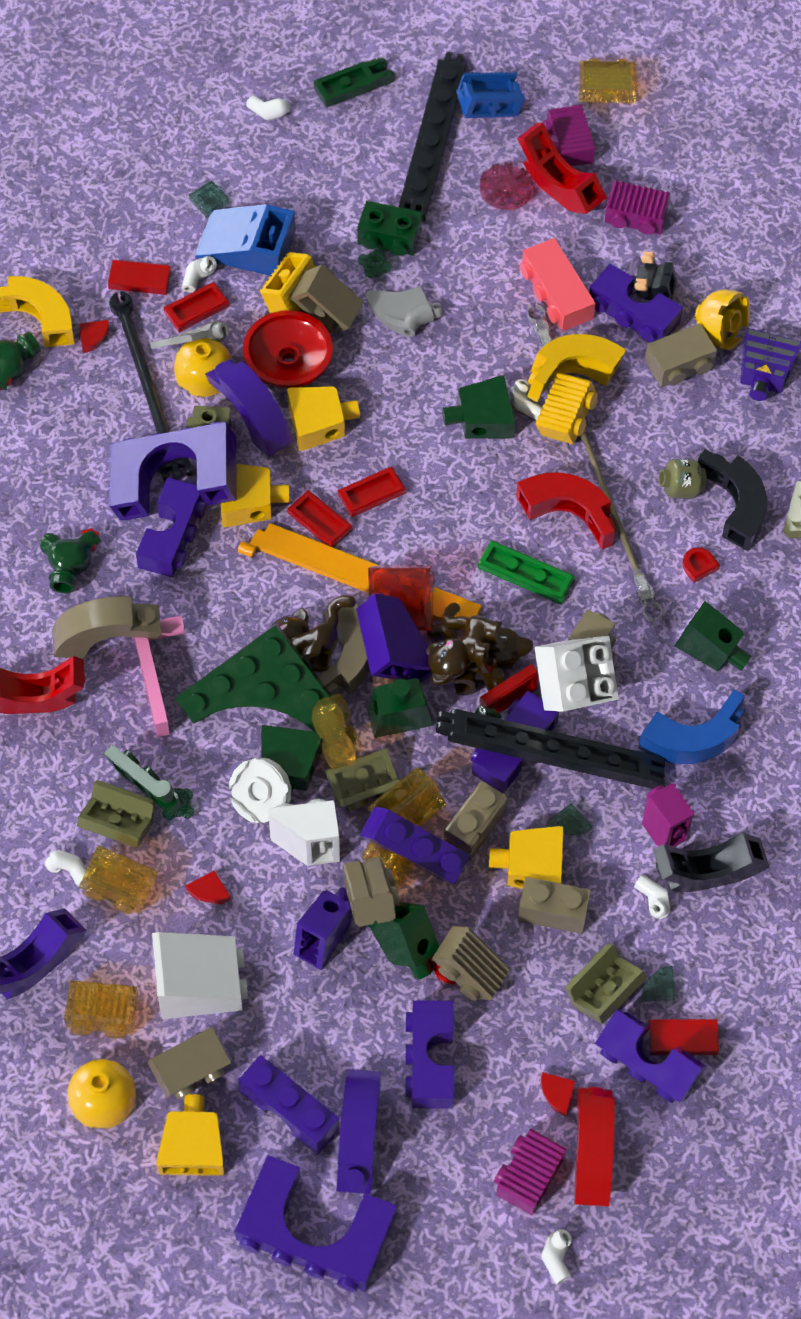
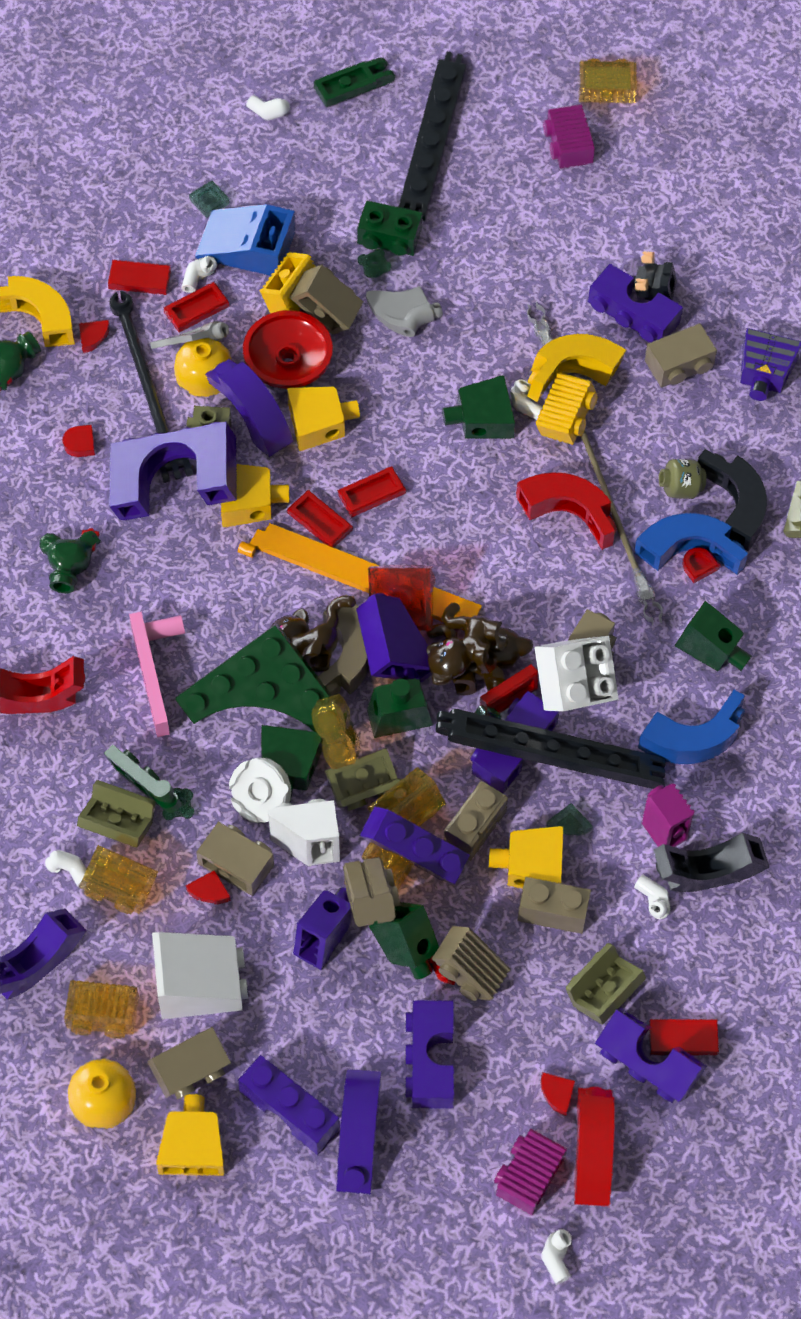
(79, 441): none -> red tile
(103, 619): dark tan arch -> none
(164, 550): dark purple arch -> none
(236, 857): none -> dark tan brick
(347, 1260): dark purple arch -> none
(490, 95): blue hinge -> none
(506, 186): clear pink wheel -> none
(526, 572): green tile -> none
(557, 285): coral brick -> none
(569, 187): red arch -> none
(637, 207): magenta brick -> none
(659, 986): tile -> none
(686, 532): none -> blue arch
(723, 313): yellow cylinder -> none

